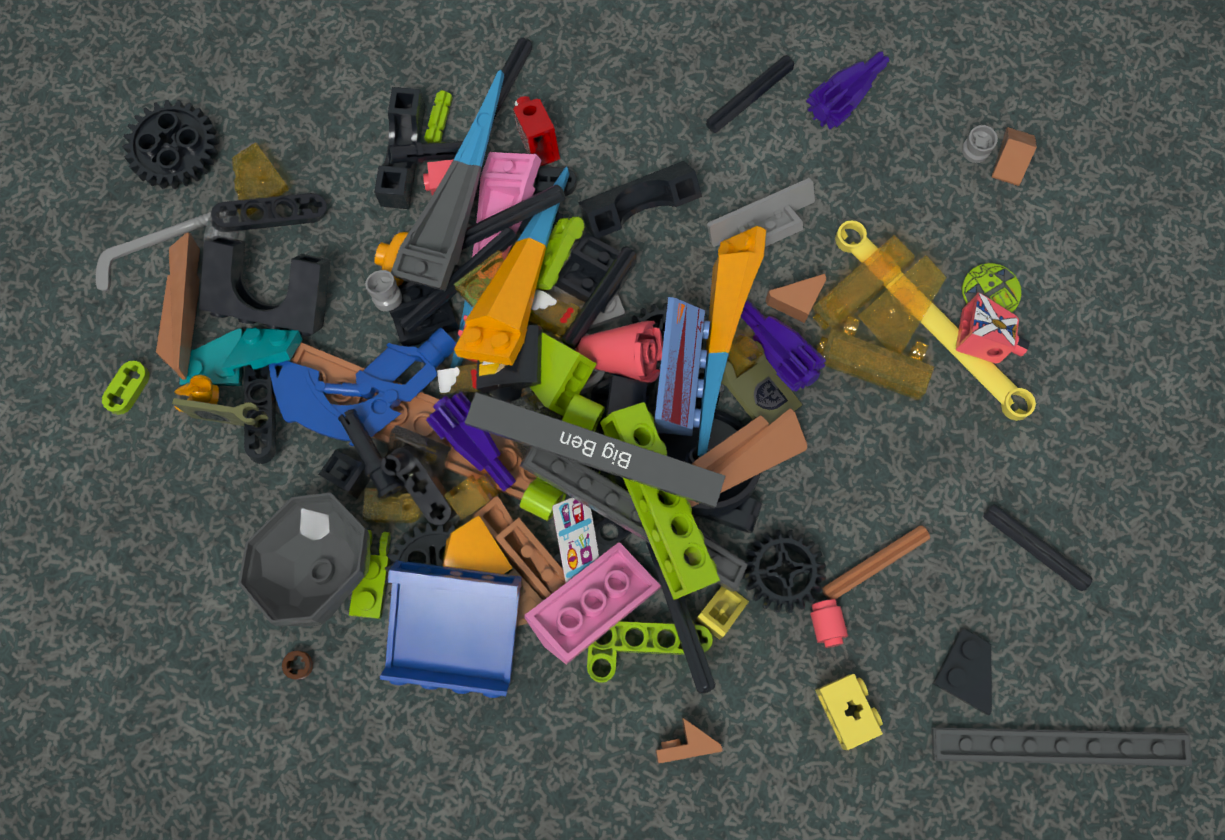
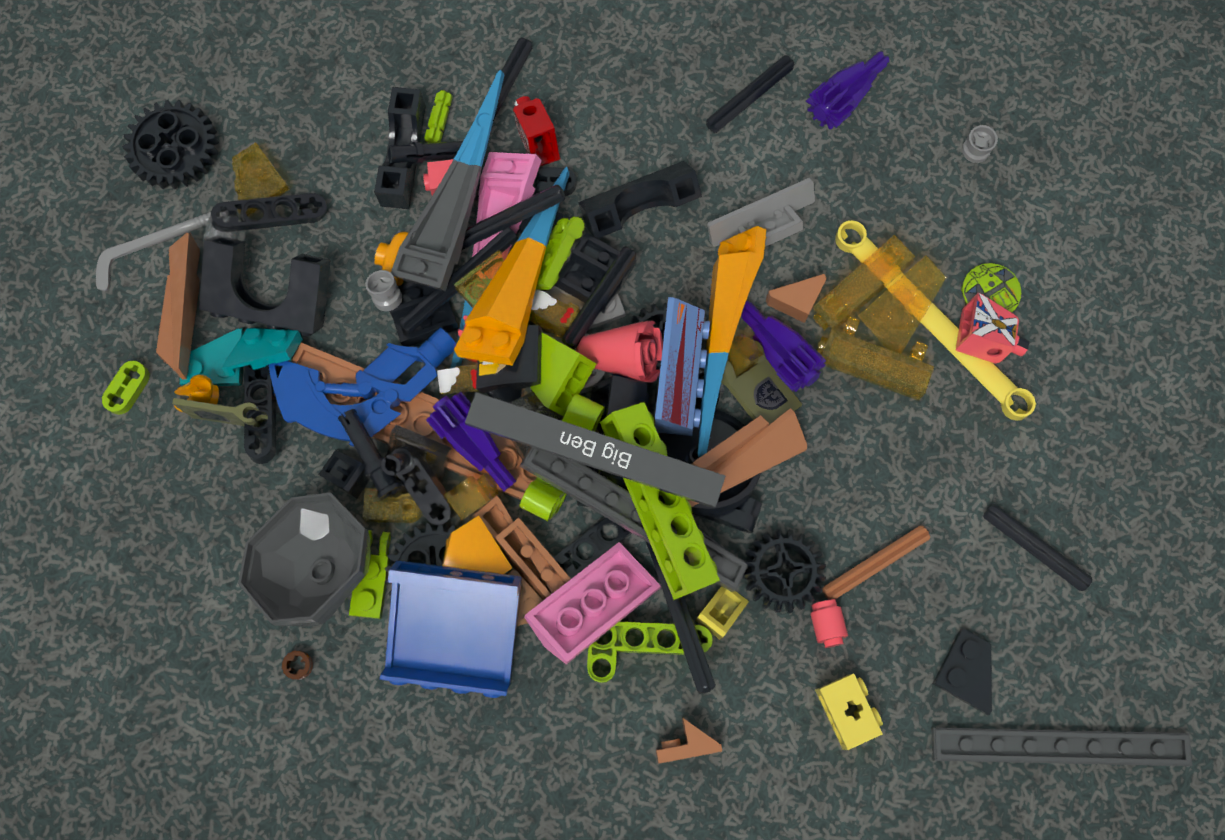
(575, 536): sticker -> none
(1014, 156): nougat slope -> none

